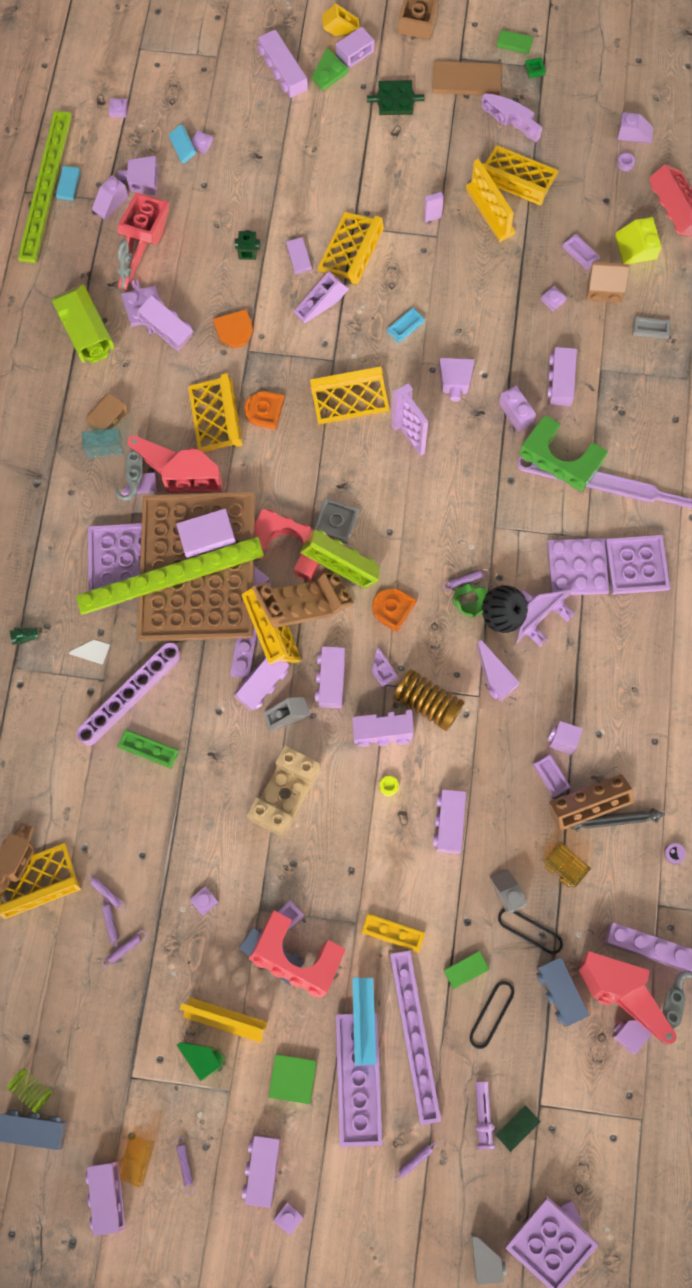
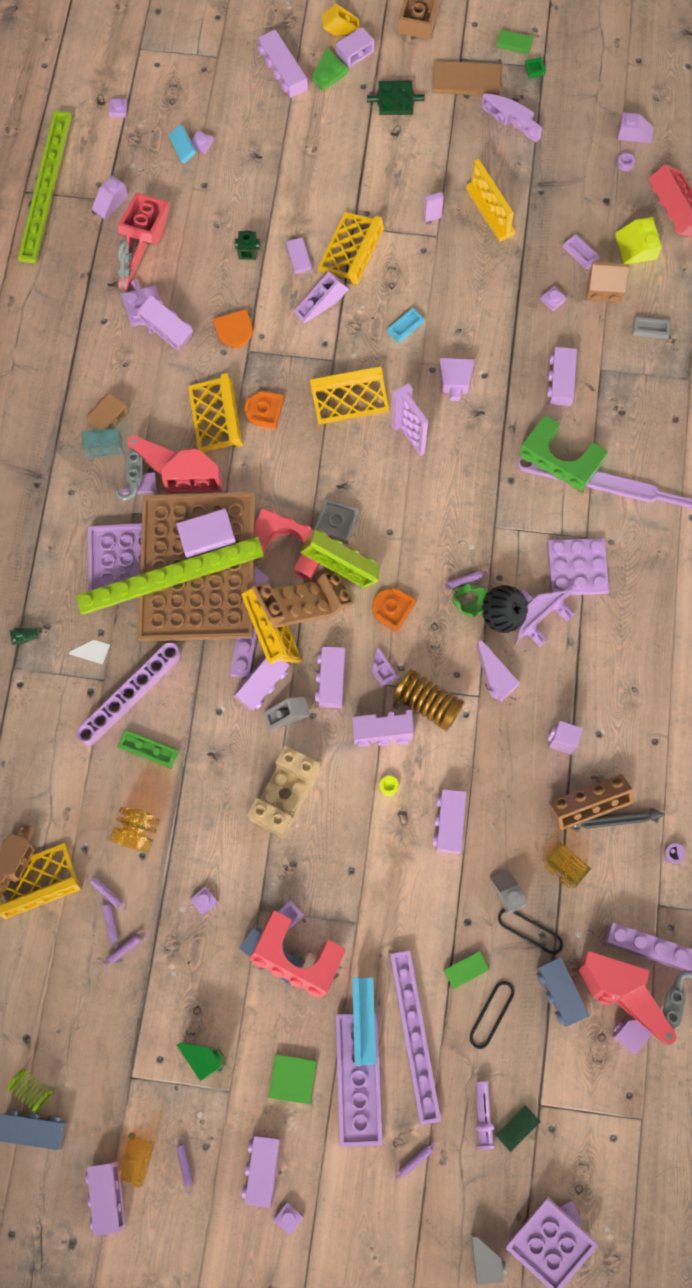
(68, 183): medium azure tile -> none
(83, 324): lime brick -> none
(134, 829): none -> clear yellow wheel
(141, 175): lavender torso -> none
(224, 1019): yellow fence -> none
(393, 932): yellow tile -> none
(514, 183): yellow fence -> none
(517, 408): lavender brick -> none
(552, 776): lavender tile -> none
(637, 564): lavender plate -> none

